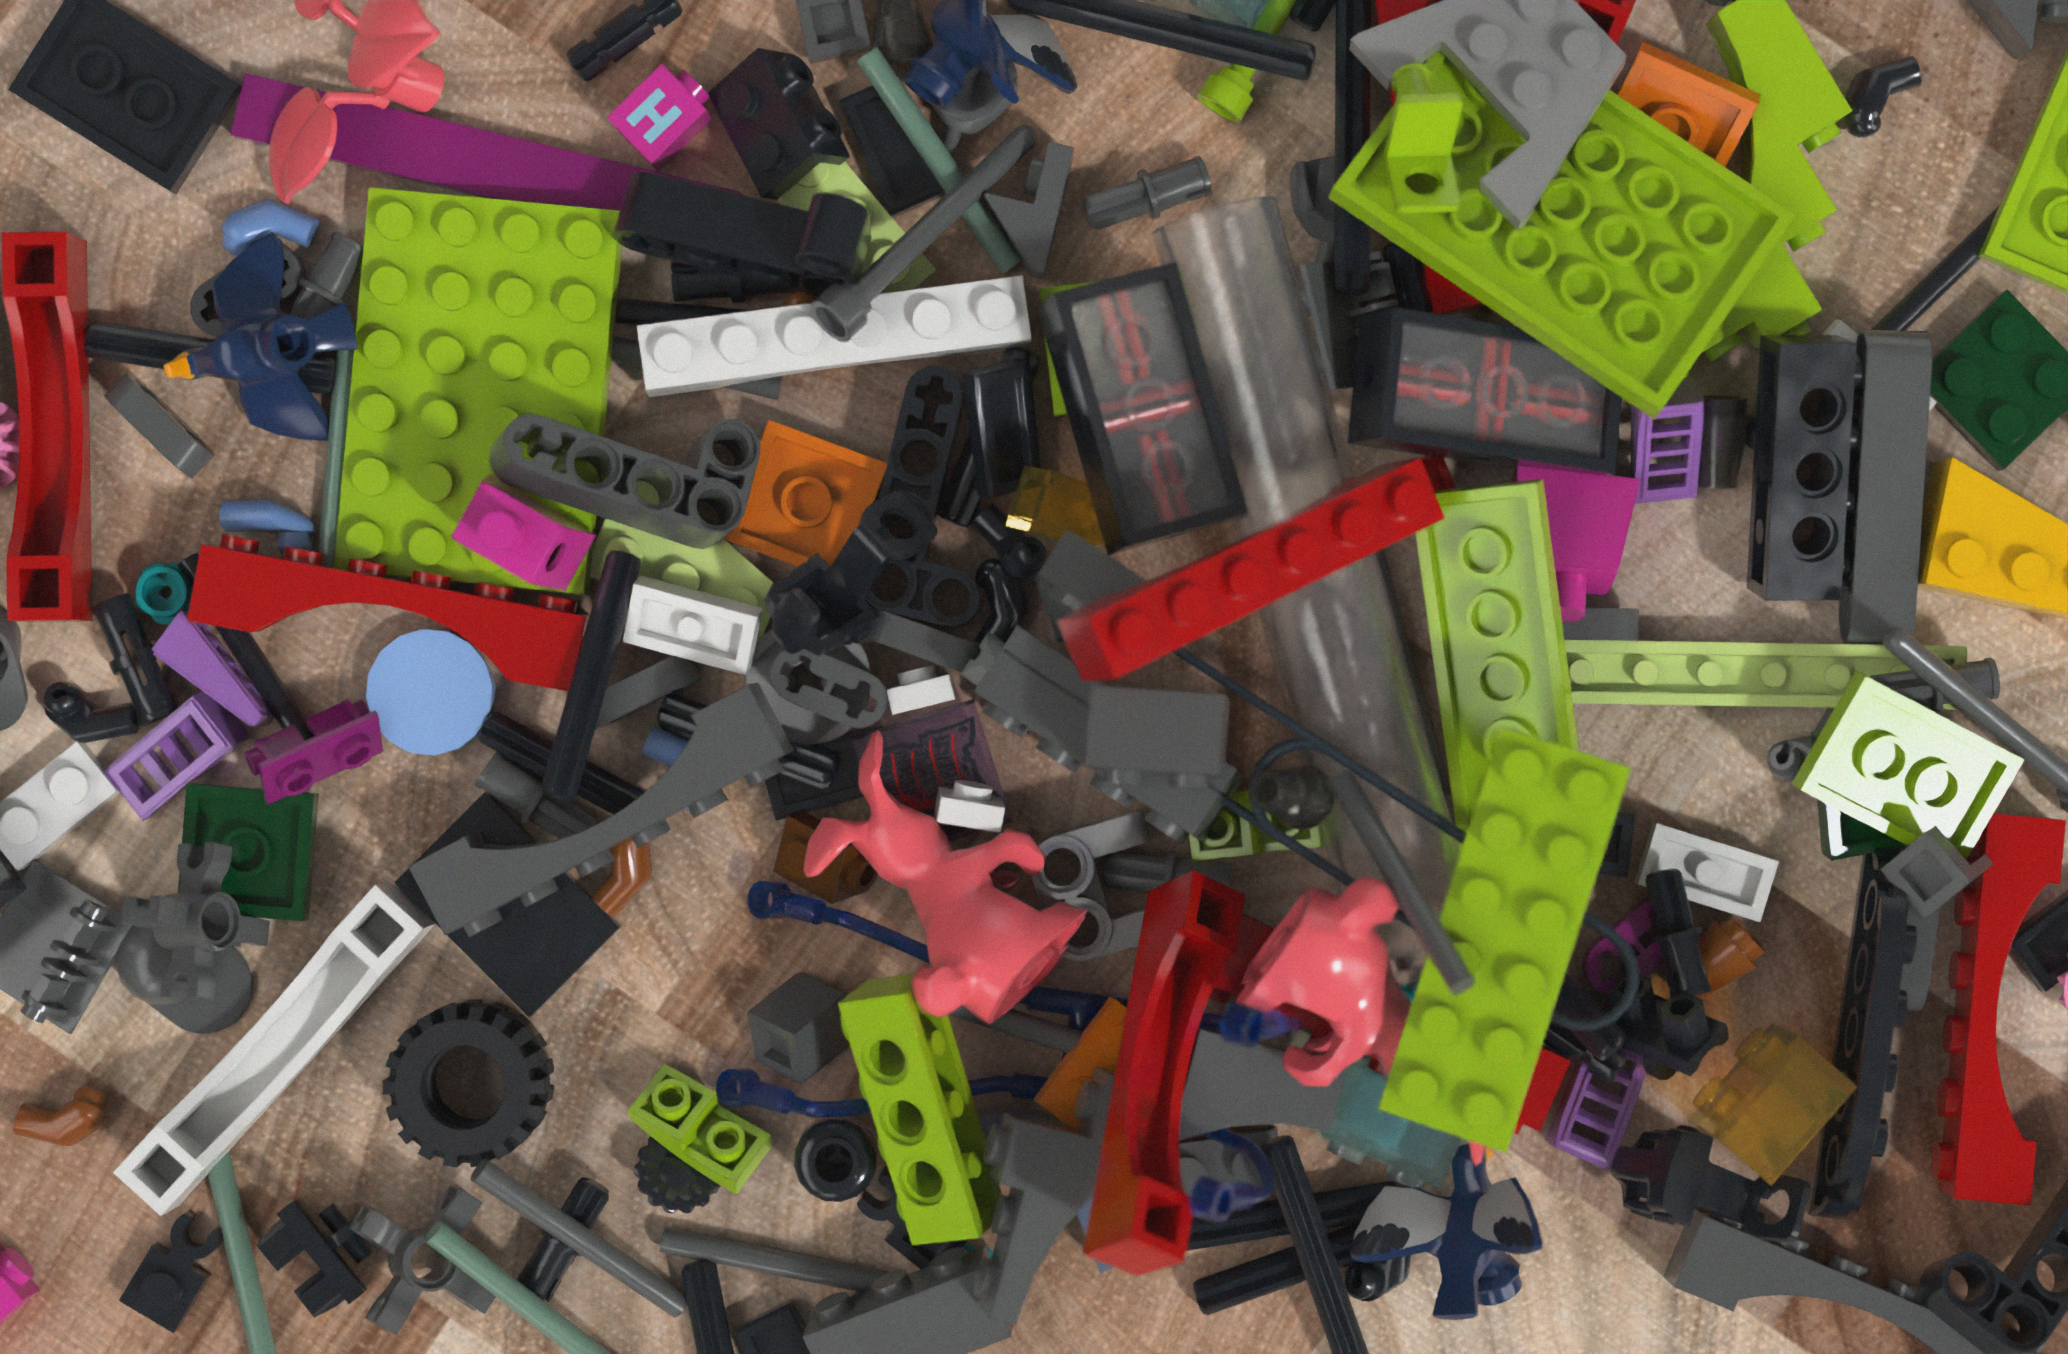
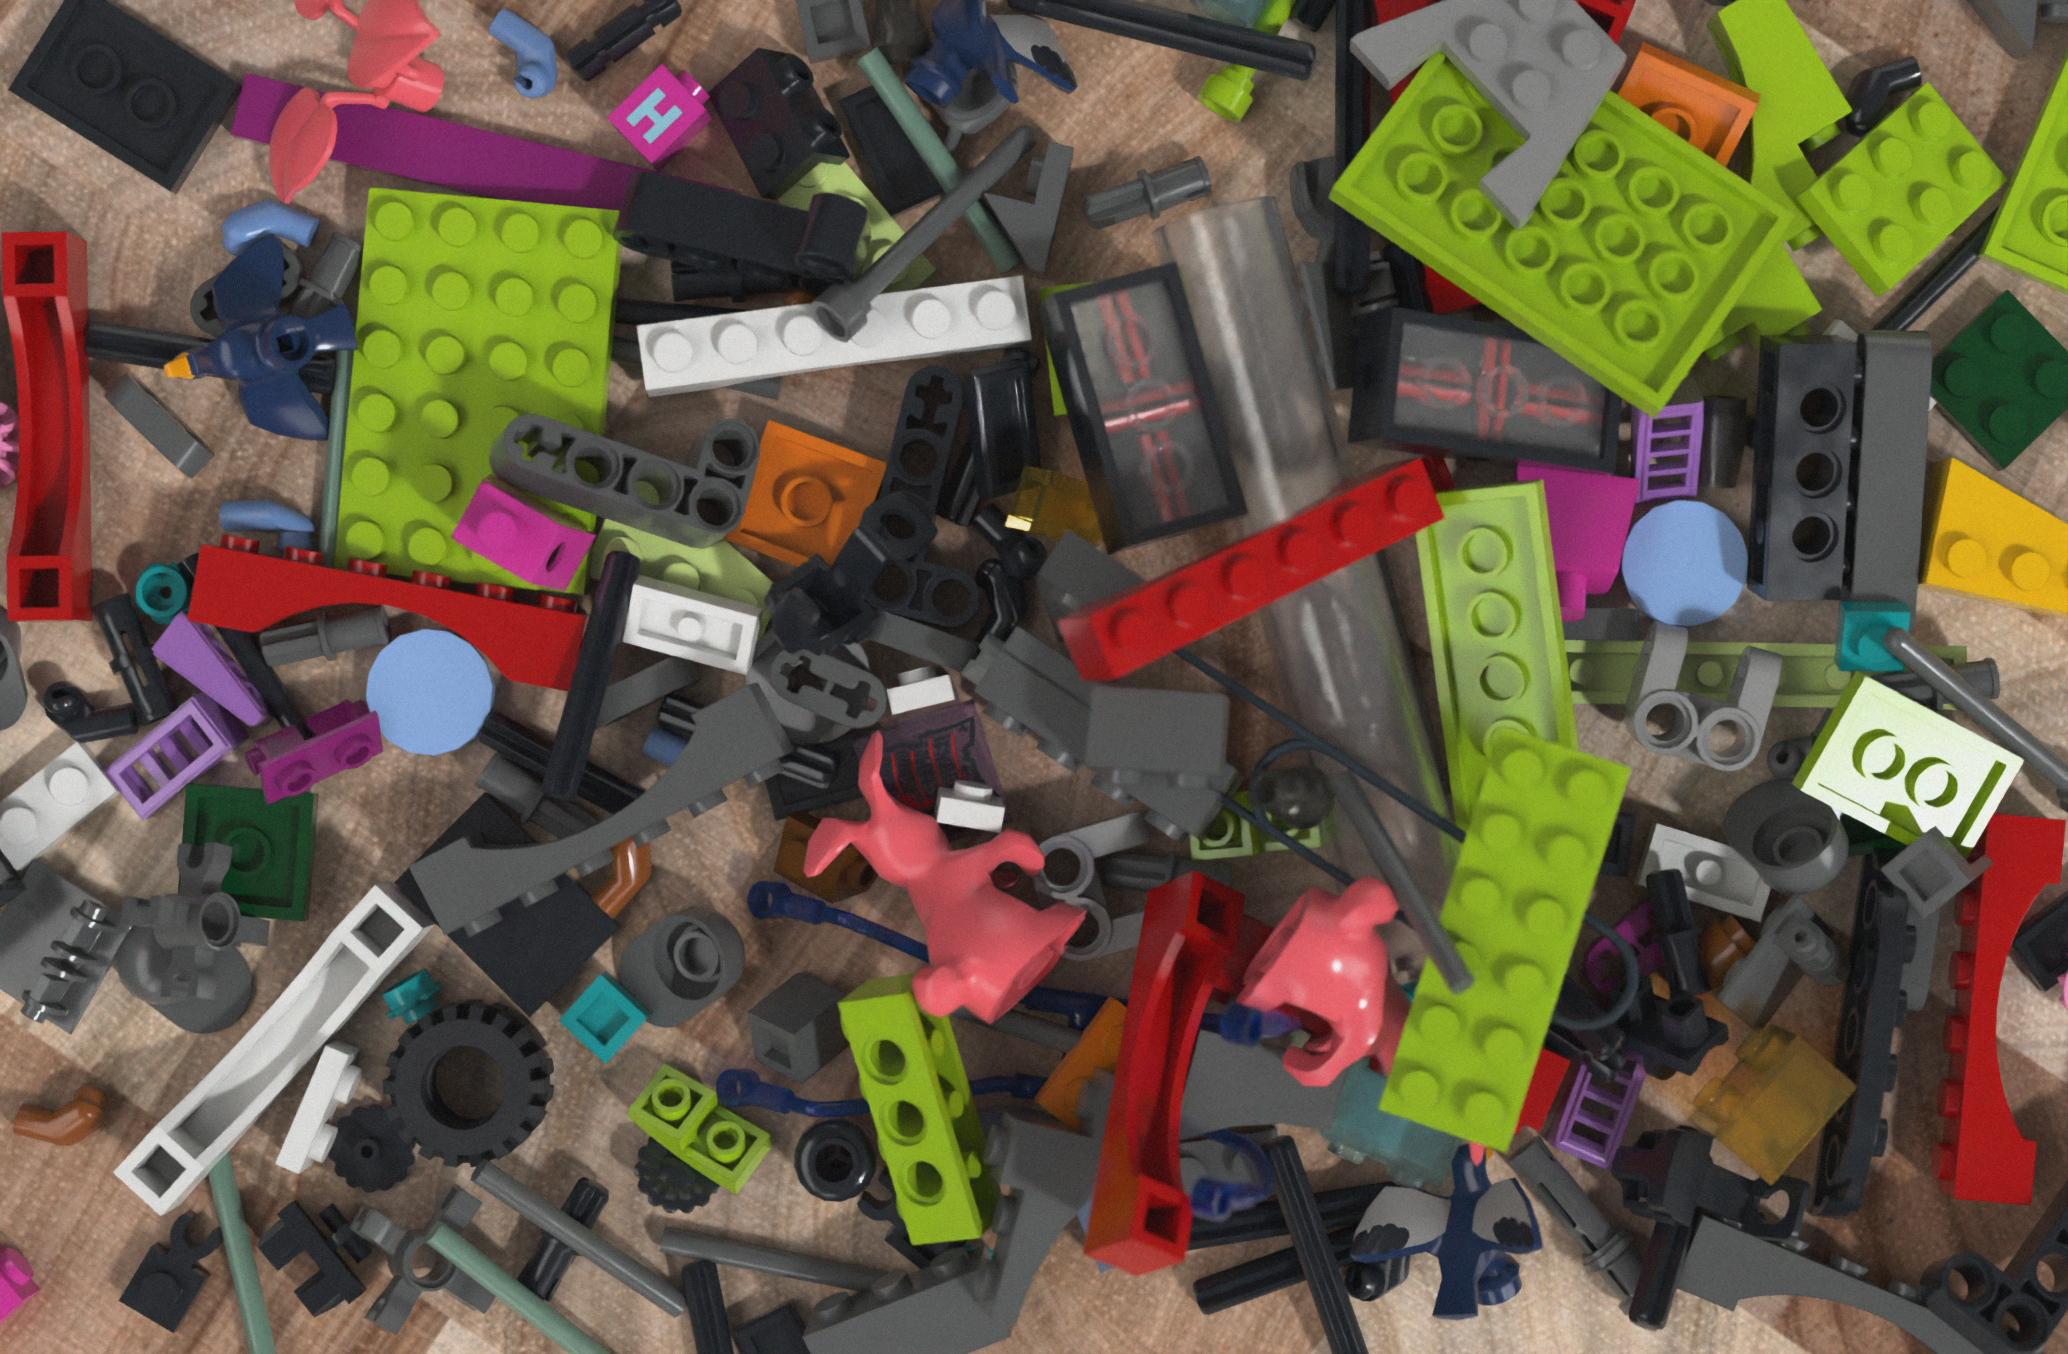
(311, 1131): none -> white plate
(325, 636): none -> dark grey axle
(371, 1150): none -> black piece
(412, 996): none -> teal plate
(533, 50): none -> medium blue arm
(605, 1017): none -> teal plate
(683, 964): none -> dark grey cap
(1422, 140): lime bracket -> none
(1604, 1247): none -> dark grey pin
(1661, 1273): none -> black axle
(1683, 563): none -> light blue tile
(1695, 715): none -> light grey piece
(1787, 837): none -> dark grey cap
(1790, 945): none -> dark grey hinge
(1862, 634): none -> teal plate
(1901, 189): none -> lime plate

